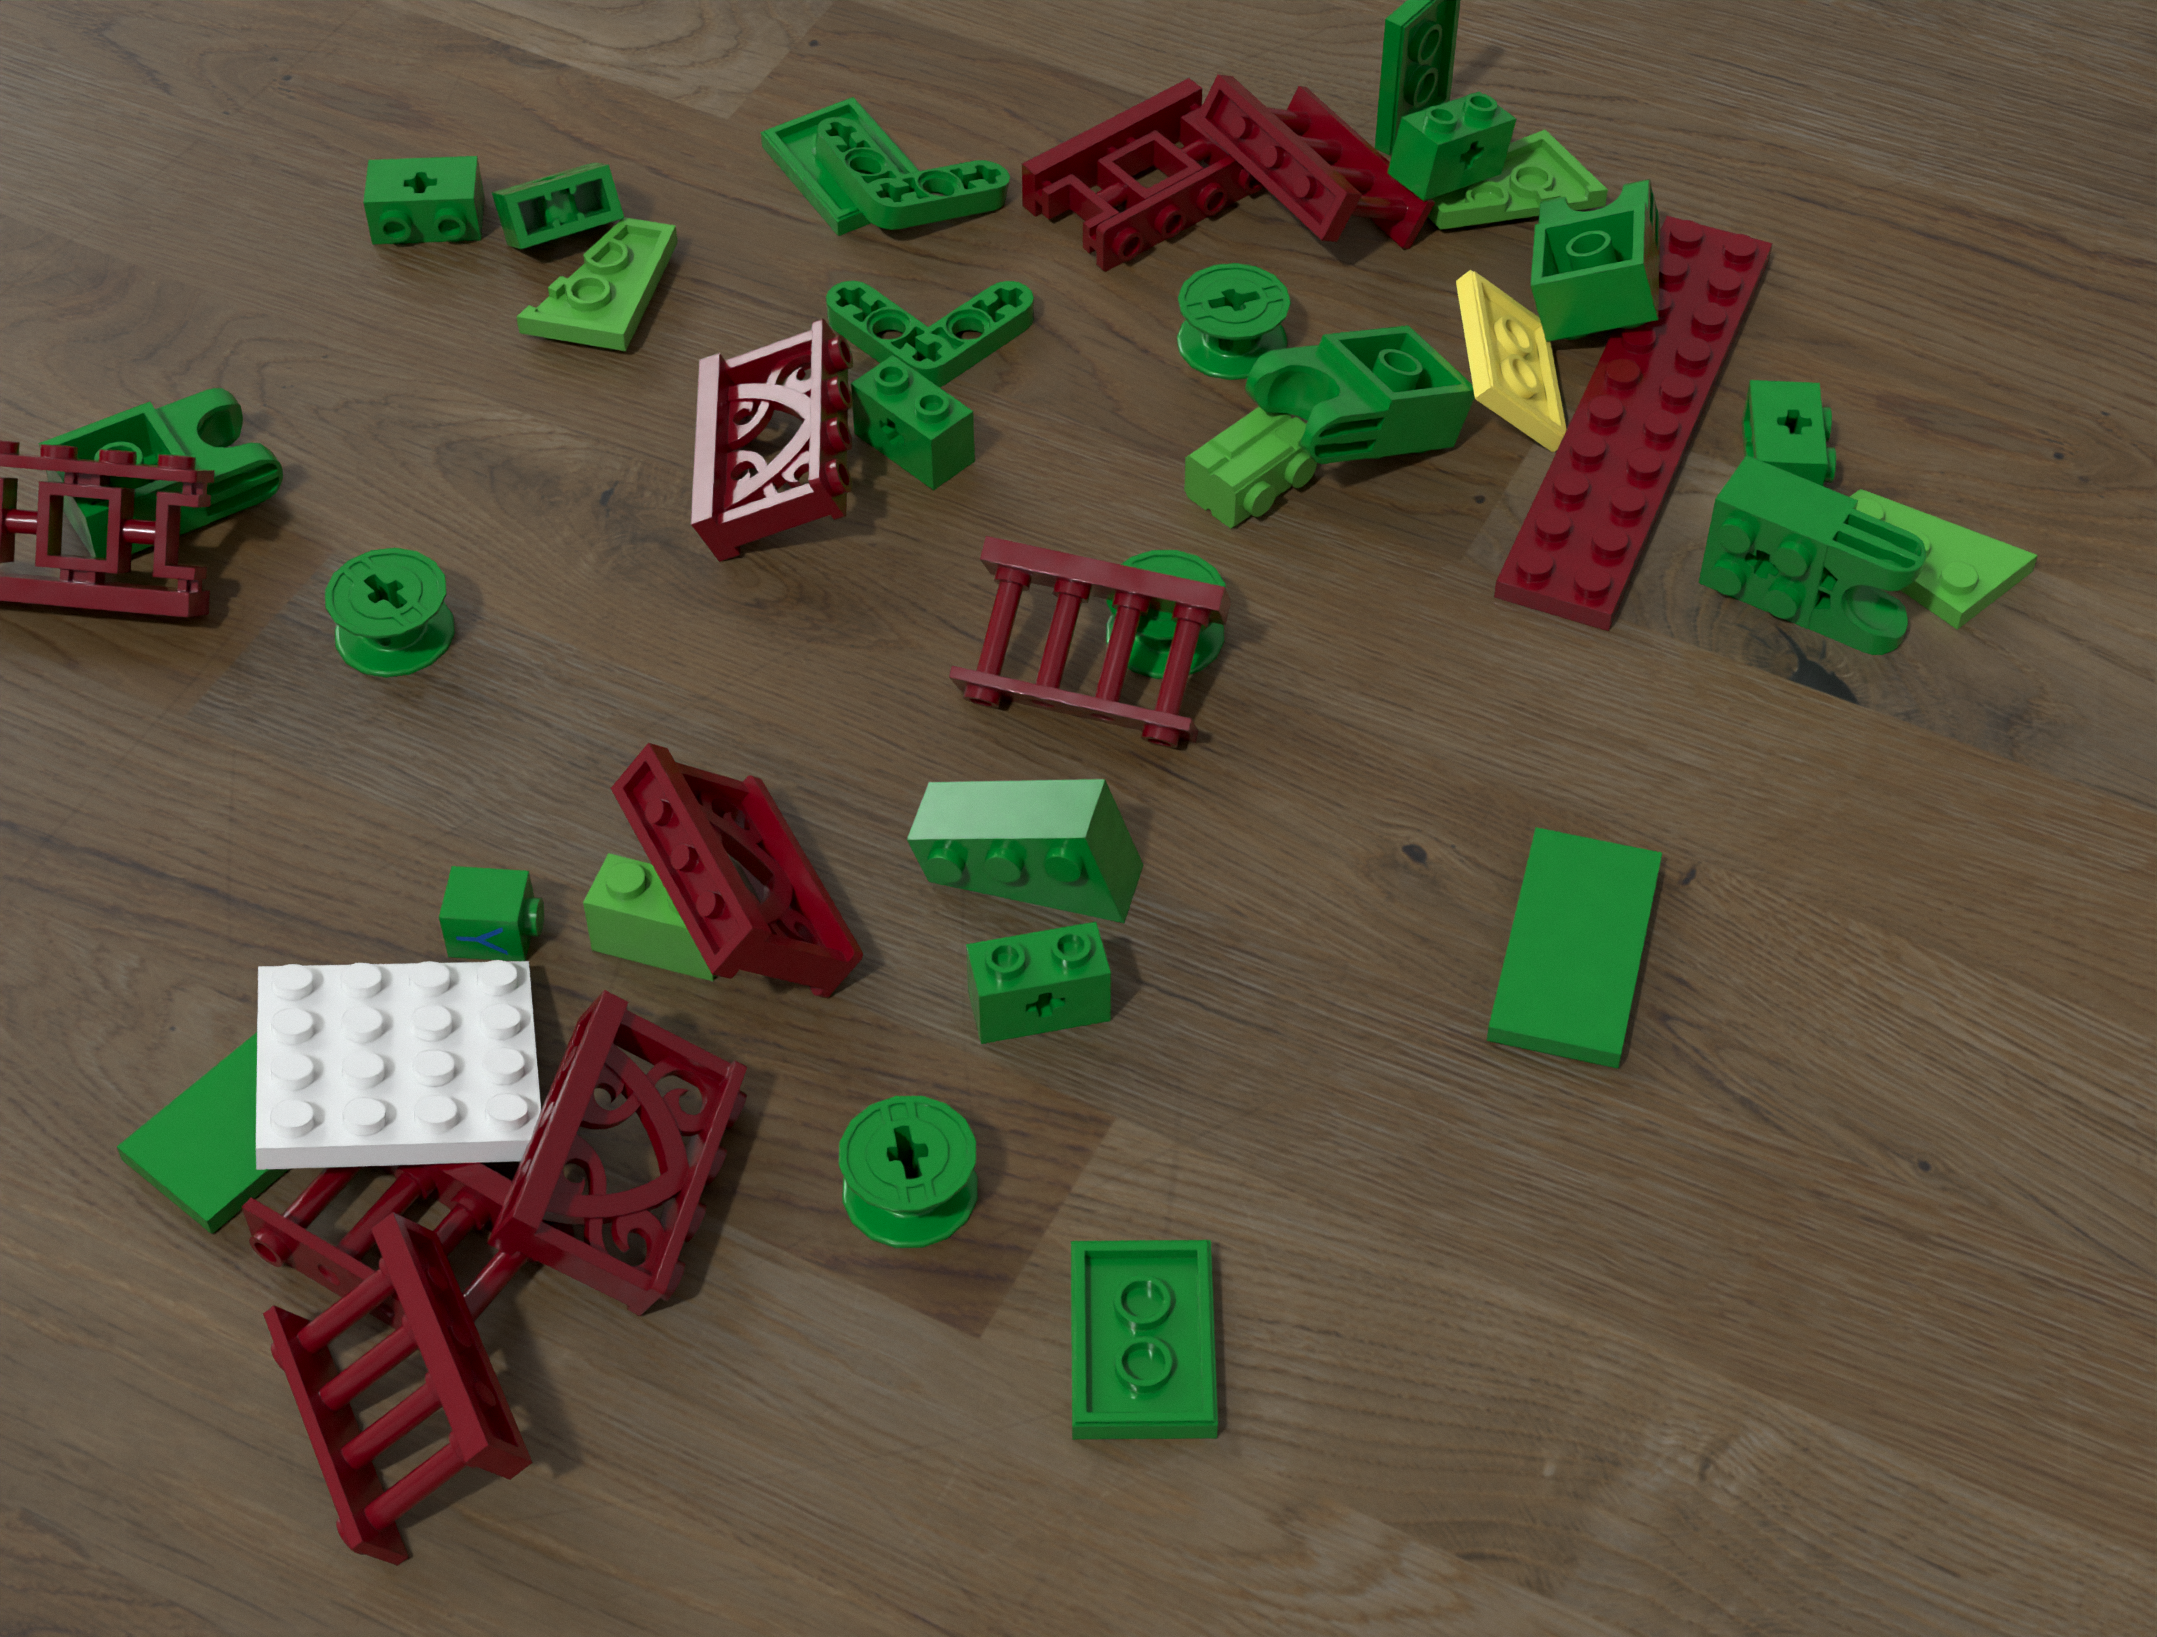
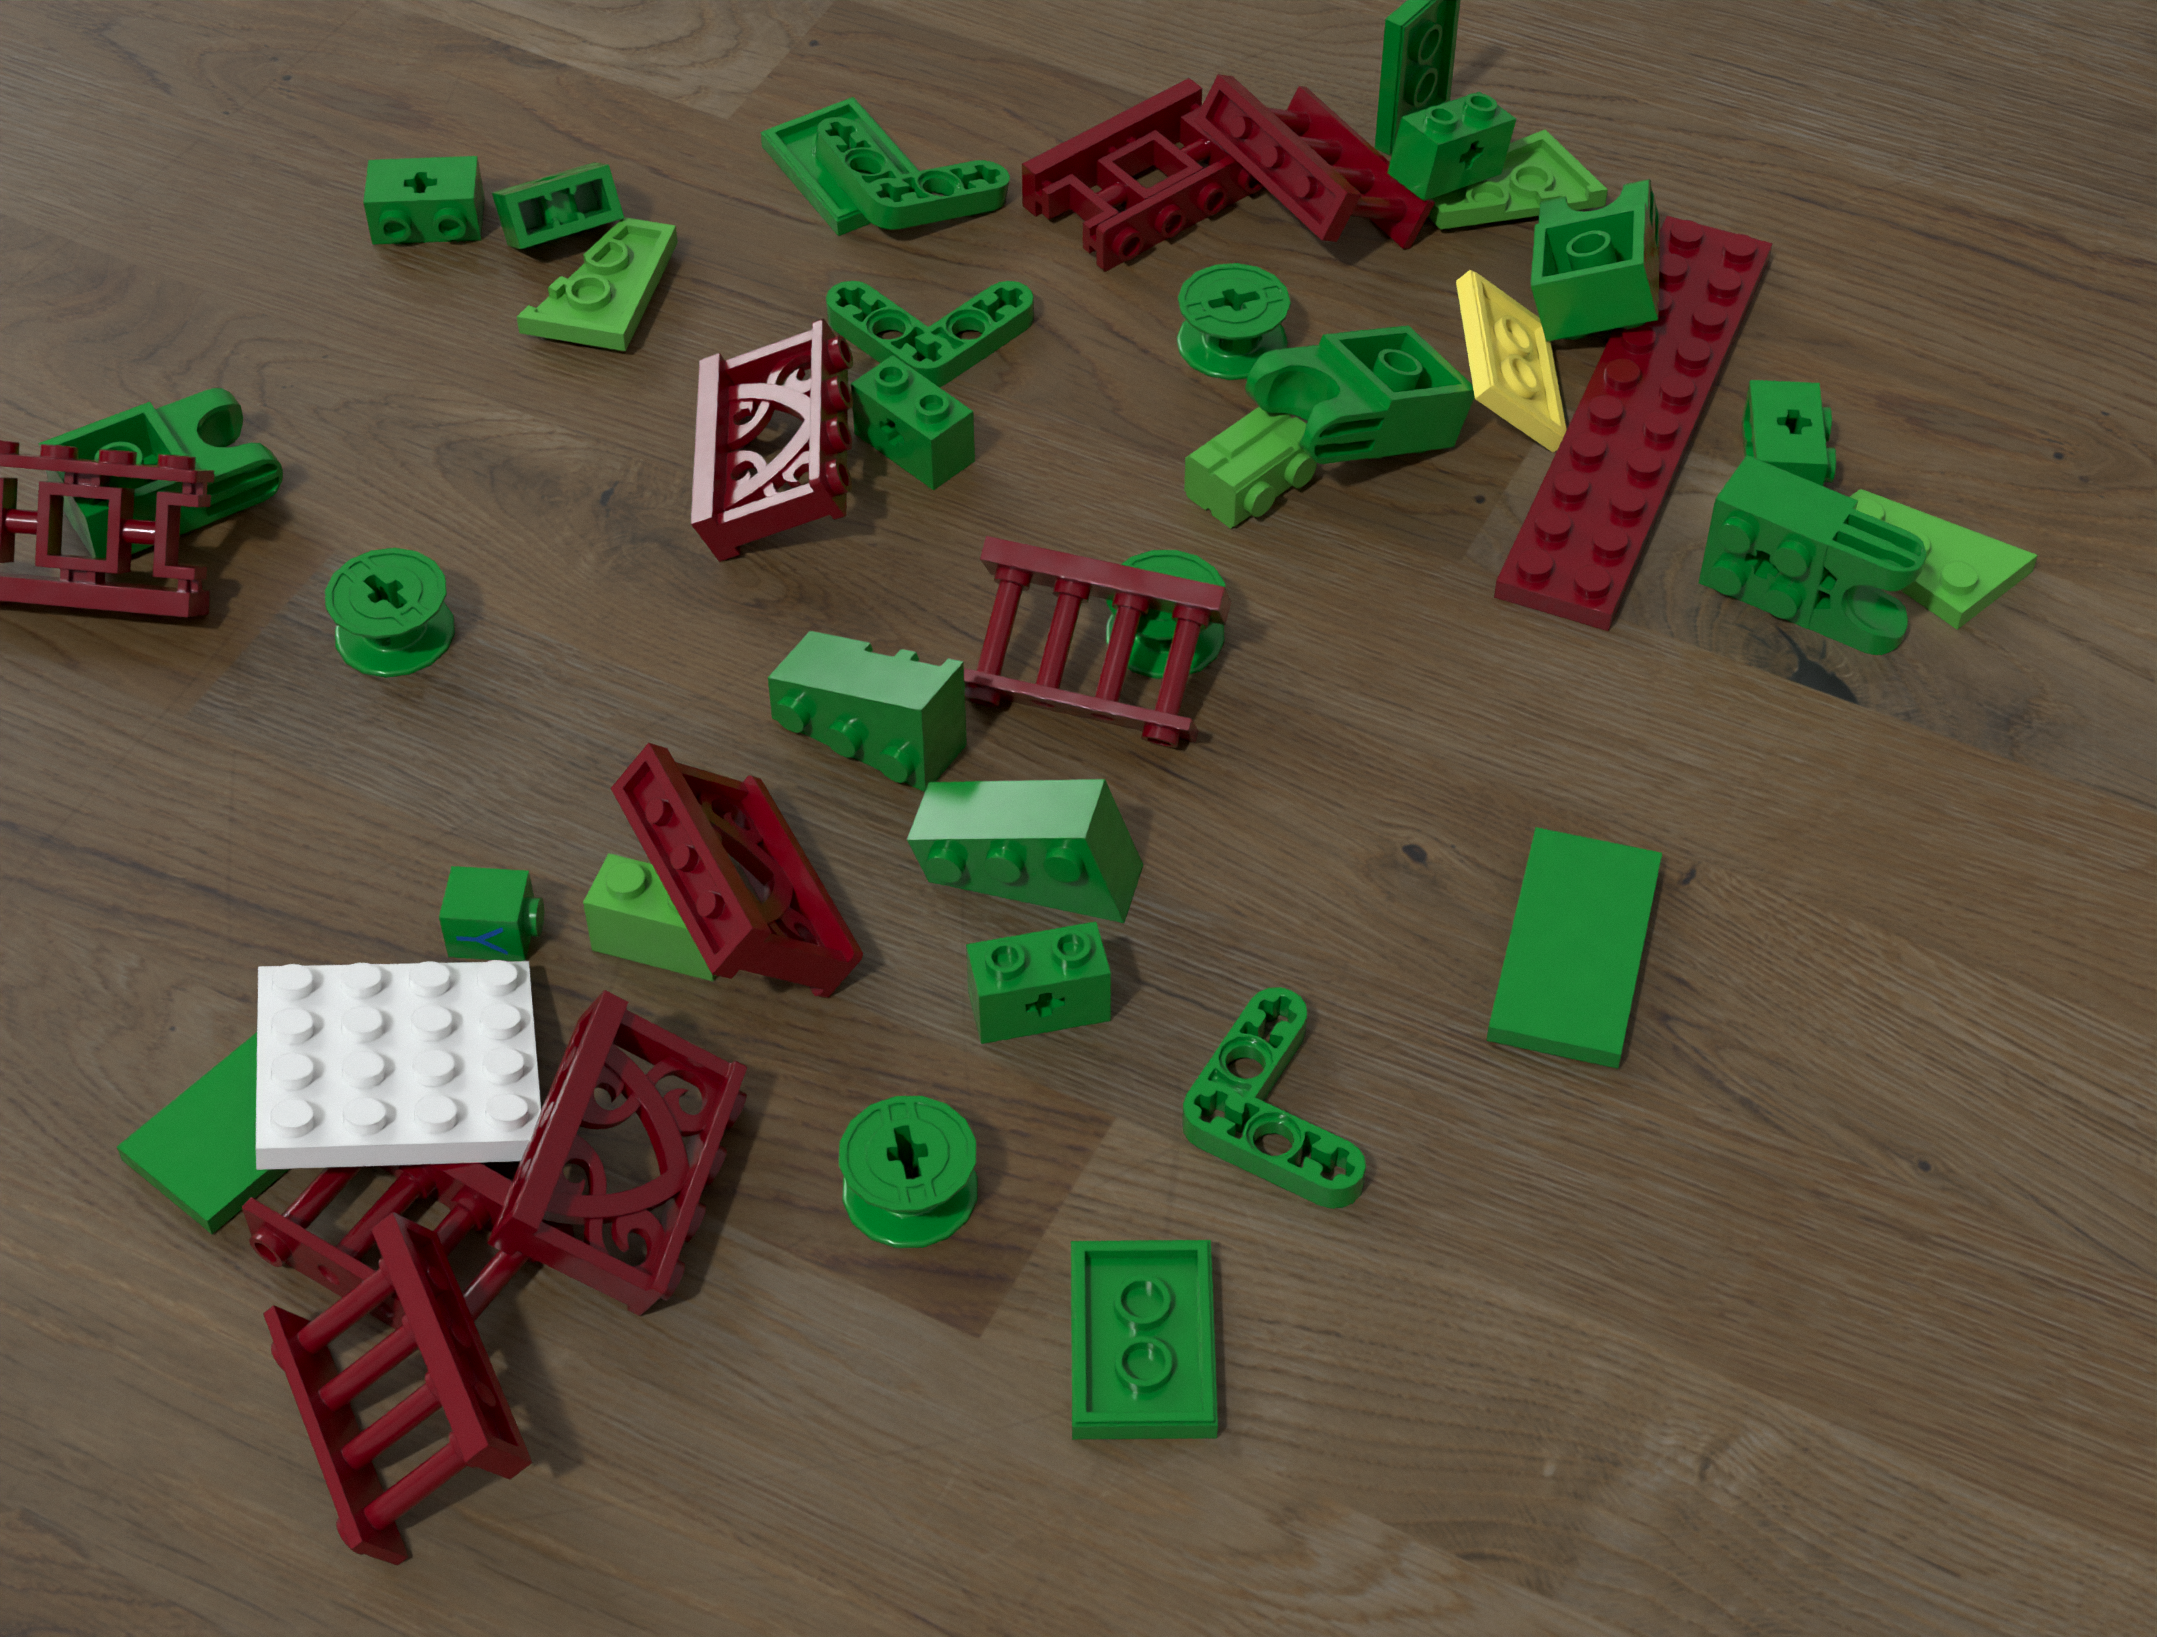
(873, 705): none -> green wedge
(1244, 1102): none -> green beam

